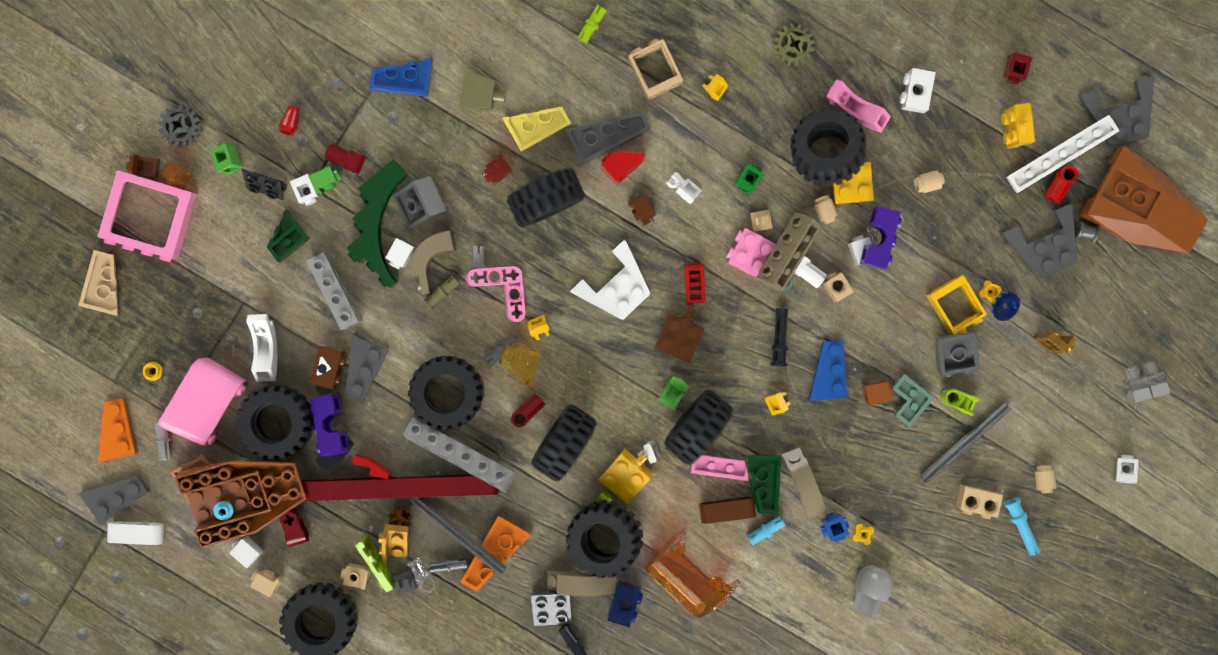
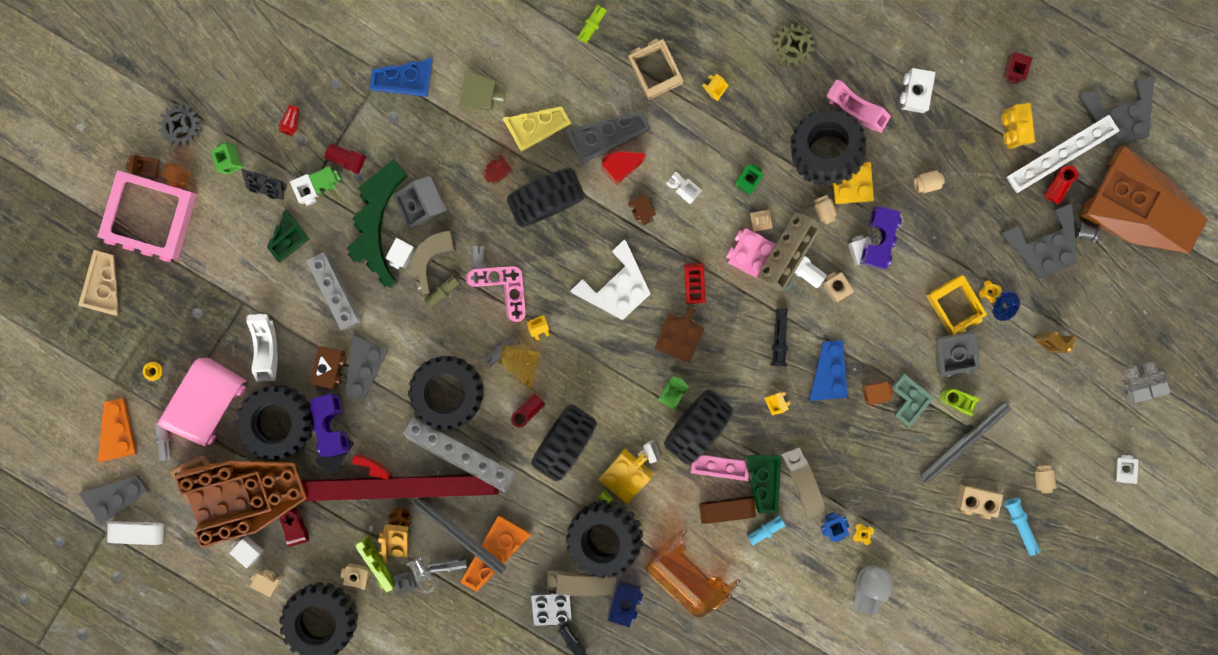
(223, 505): medium azure plate -> none

